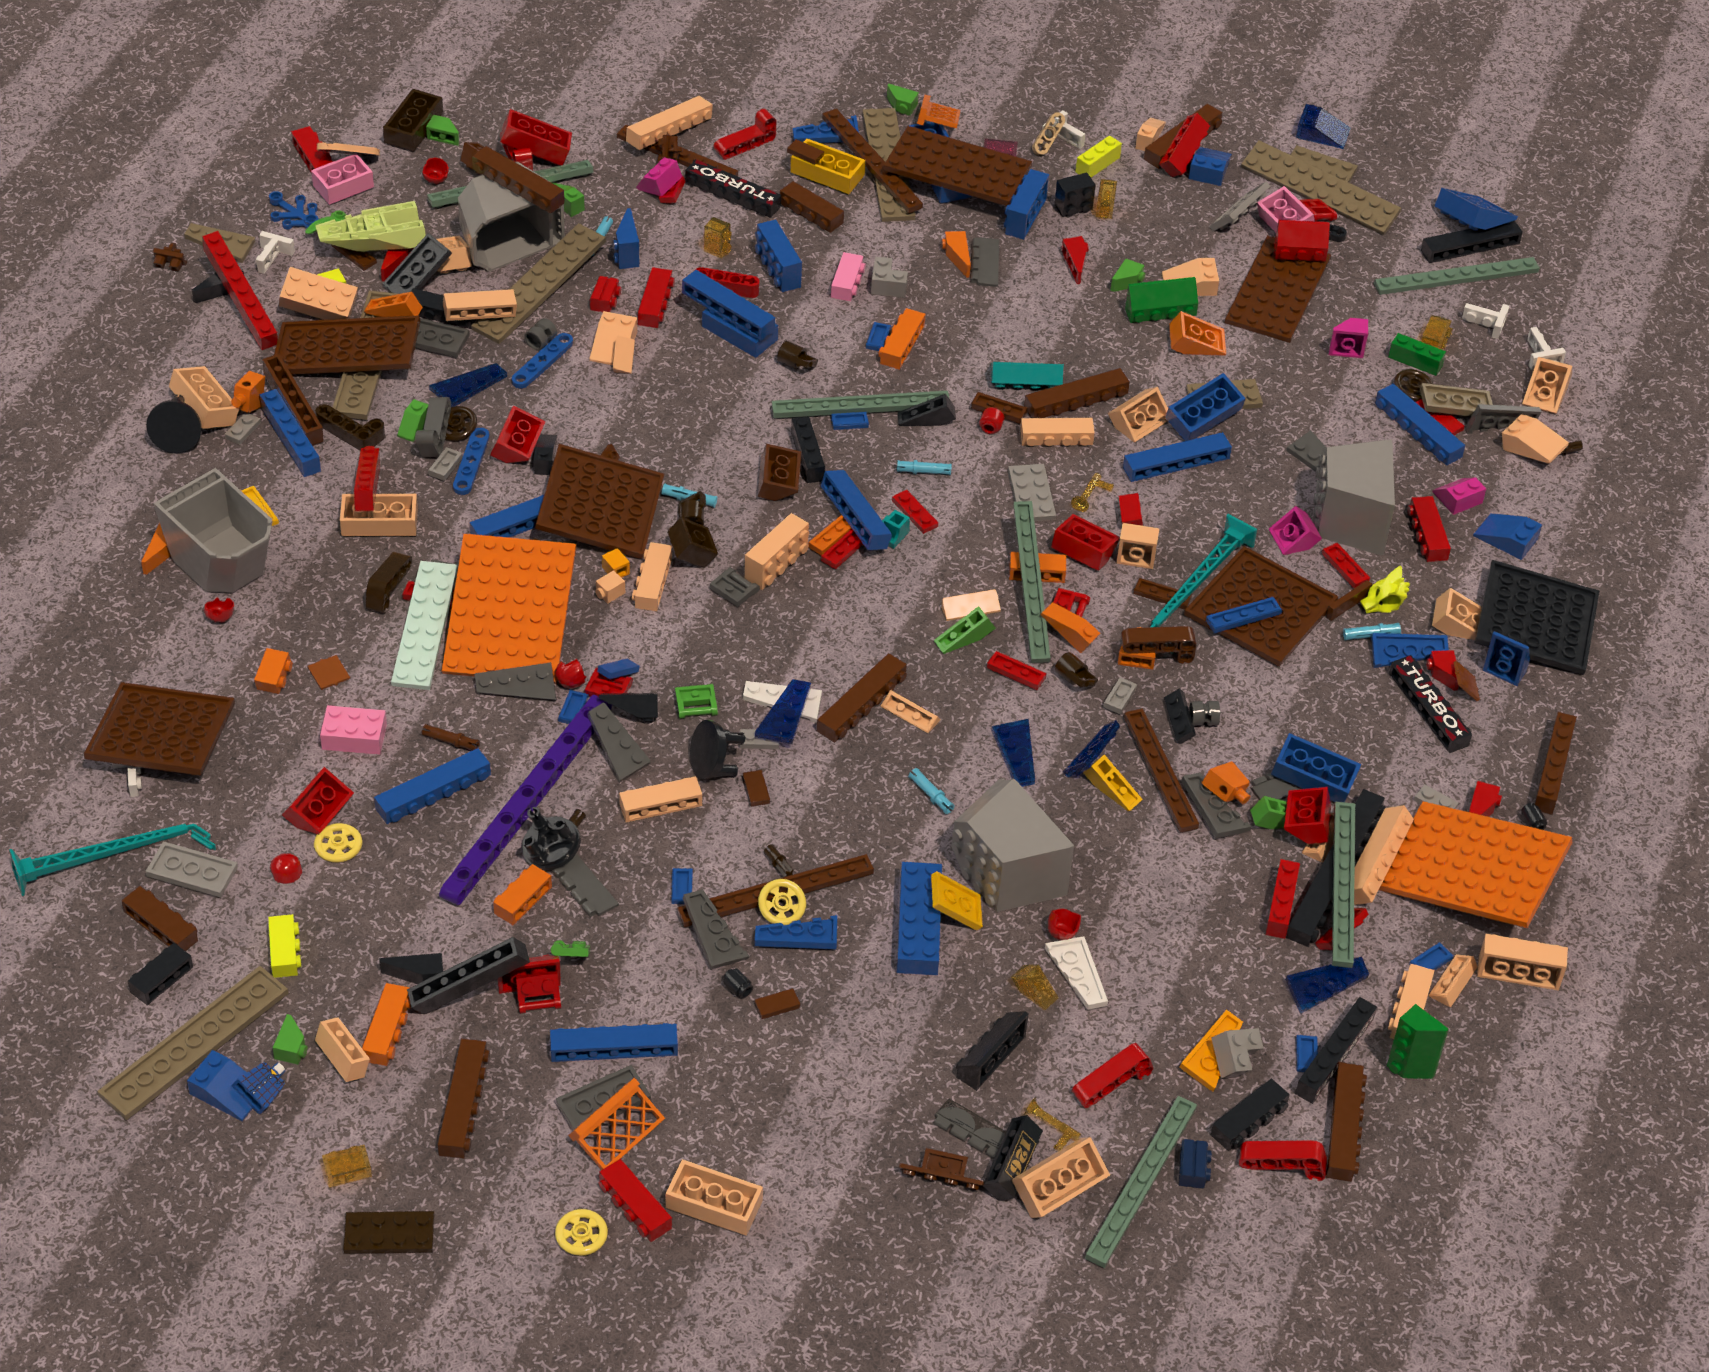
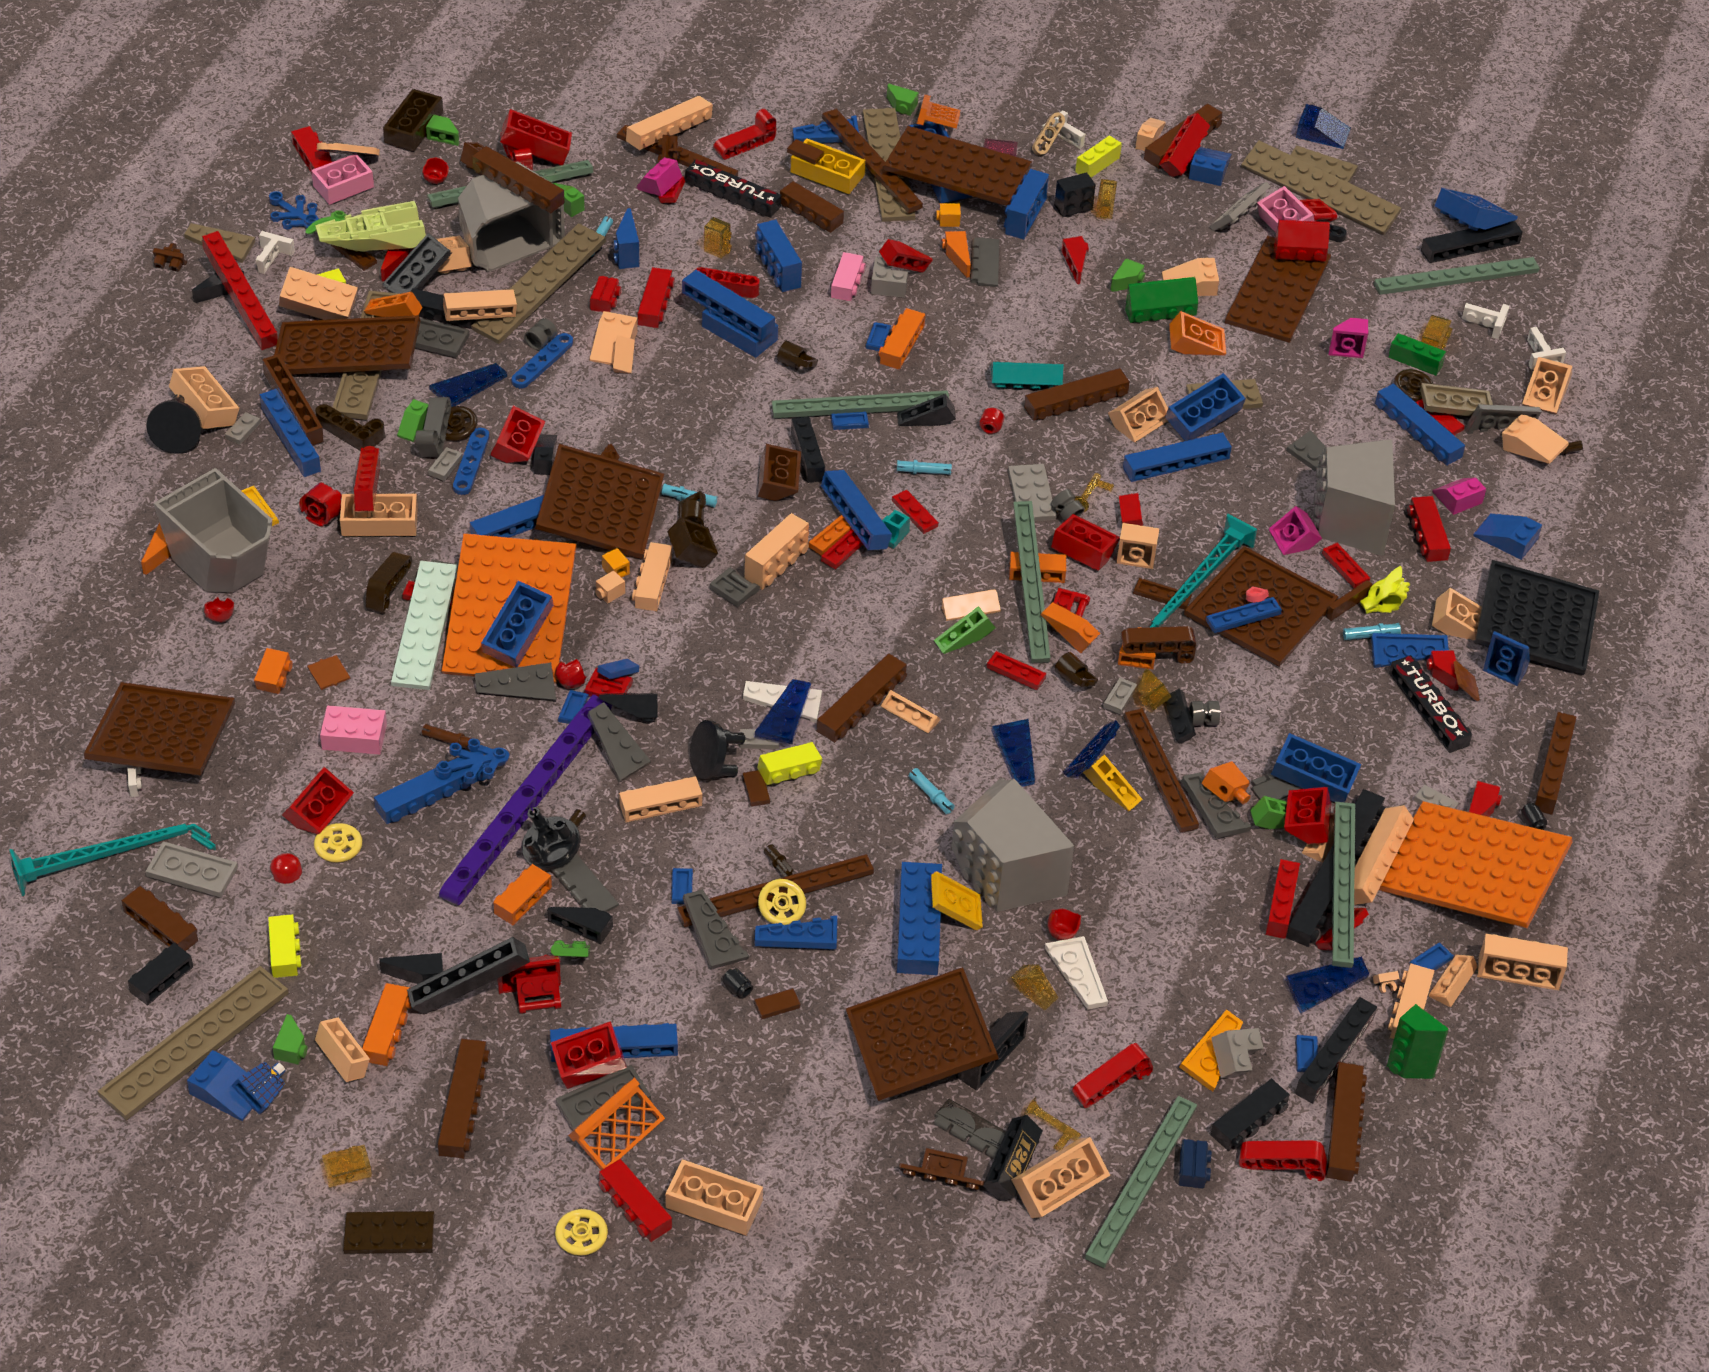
(247, 392): orange torso -> none
(321, 504): none -> red brick
(495, 756): none -> blue plant
(517, 624): none -> blue brick
(583, 921): none -> black slope
(588, 1055): none -> red slope
(696, 696): bright green plate -> none
(789, 763): none -> neon yellow brick
(903, 256): none -> red slope
(921, 1034): none -> reddish brown plate
(949, 215): none -> light orange brick
(1011, 411): reddish brown plate -> none
(1057, 431): light nougat brick -> none
(1067, 504): none -> dark grey wheel
(1152, 690): none -> clear yellow slope
(1256, 594): none -> coral tile
(1386, 978): none -> light nougat tile

